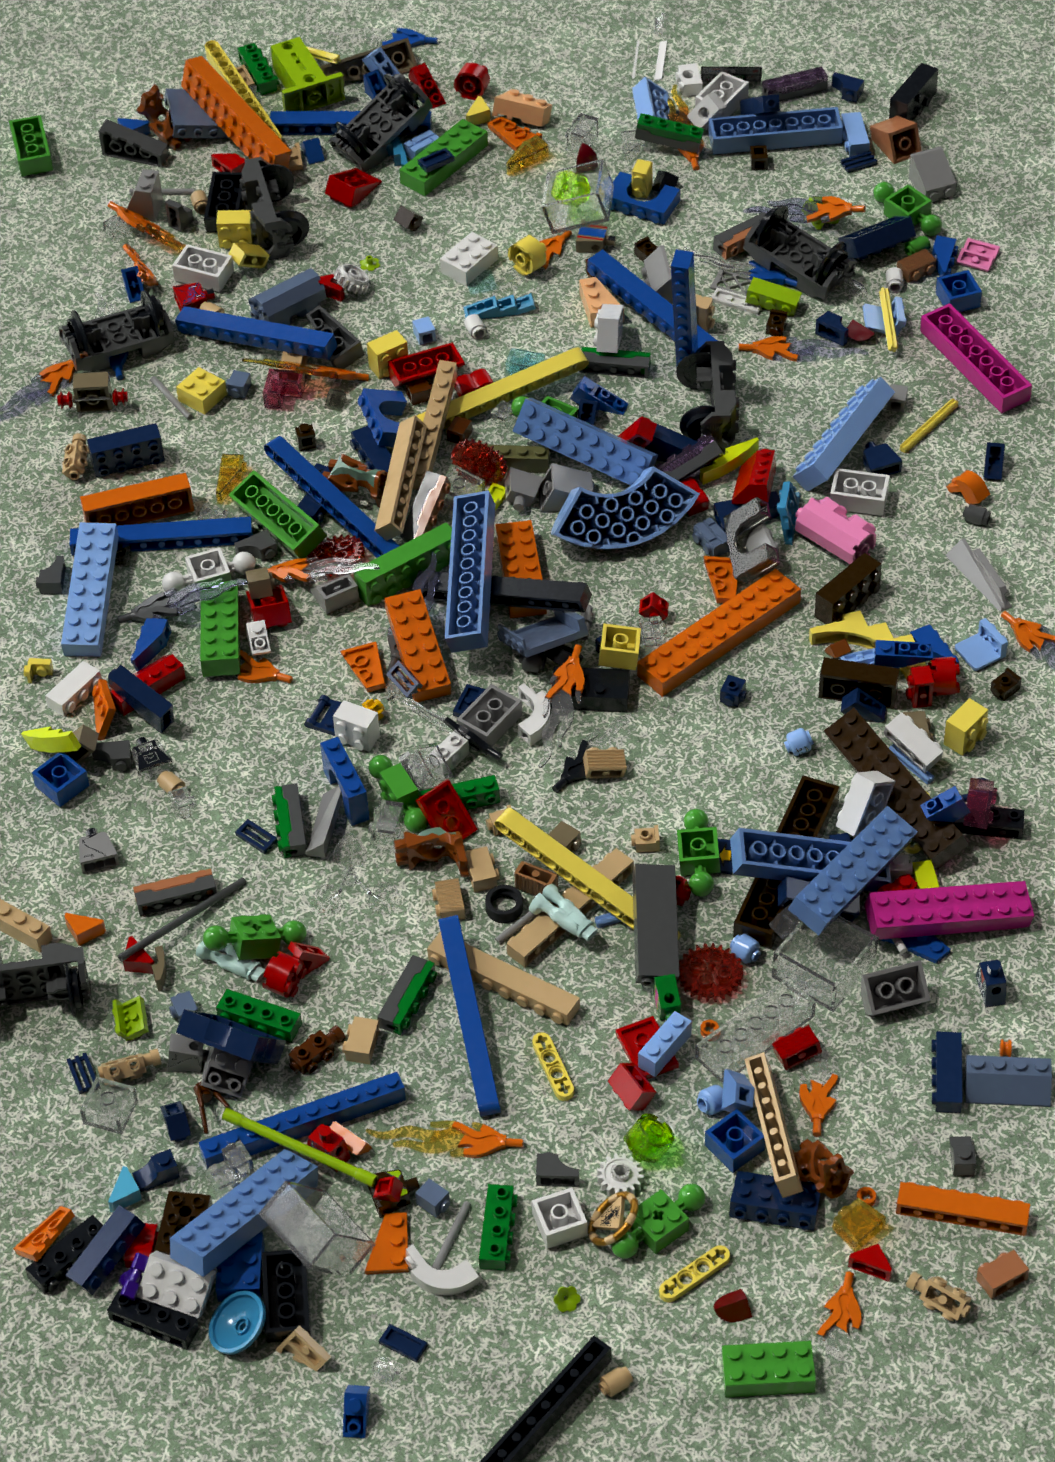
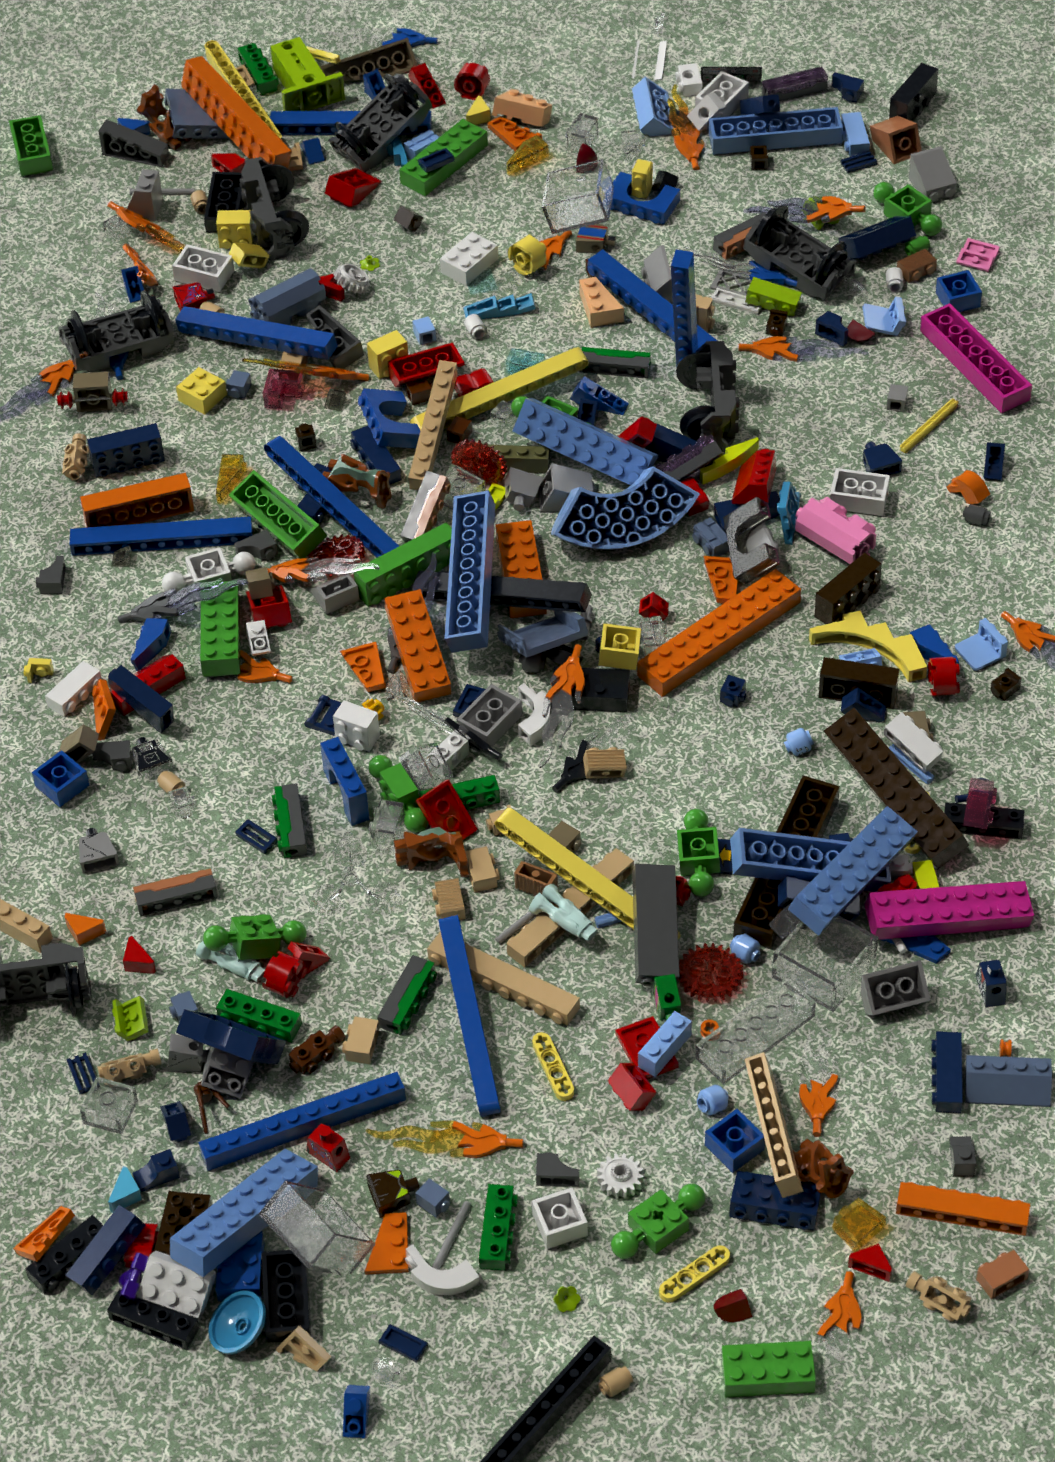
(51, 740): neon yellow slope -> none
(90, 589): light blue brick -> none
(159, 969): dark tan slope -> none
(171, 398): light grey bar -> none
(178, 216): dark grey arch -> none
(181, 919): dark grey piece -> none
(212, 512): clear brick -> none
(233, 1170): clear brick -> none
(325, 823): light grey wedge -> none
(353, 1142): slope -> none
(357, 1173): lime piece -> none
(379, 60): light blue slope -> none
(388, 1189): red slope -> none
(400, 478): tan brick -> none
(413, 688): dark blue tile -> none
(500, 915): black tyre -> none
(569, 185): clear neon green brick -> none
(609, 328): white brick -> none
(613, 1218): piece -> none
(644, 248): dark brown brick -> none
(646, 839): tan brick -> none
(649, 1139): clear neon green brick -> none
(669, 133): green piece -> none
(737, 1092): medium blue slope -> none
(796, 1047): red brick -> none
(838, 649): dark orange slope -> none
(843, 434): light blue brick -> none
(864, 801): white brick -> none
(864, 1191): orange bush -> none
(888, 319): light yellow axle -> none
(901, 653): blue slope -> none
(920, 686): red brick -> none
(944, 251): blue slope -> none
(946, 806): blue slope -> none
(966, 727): light yellow brick -> none
(980, 573): light grey wedge -> none

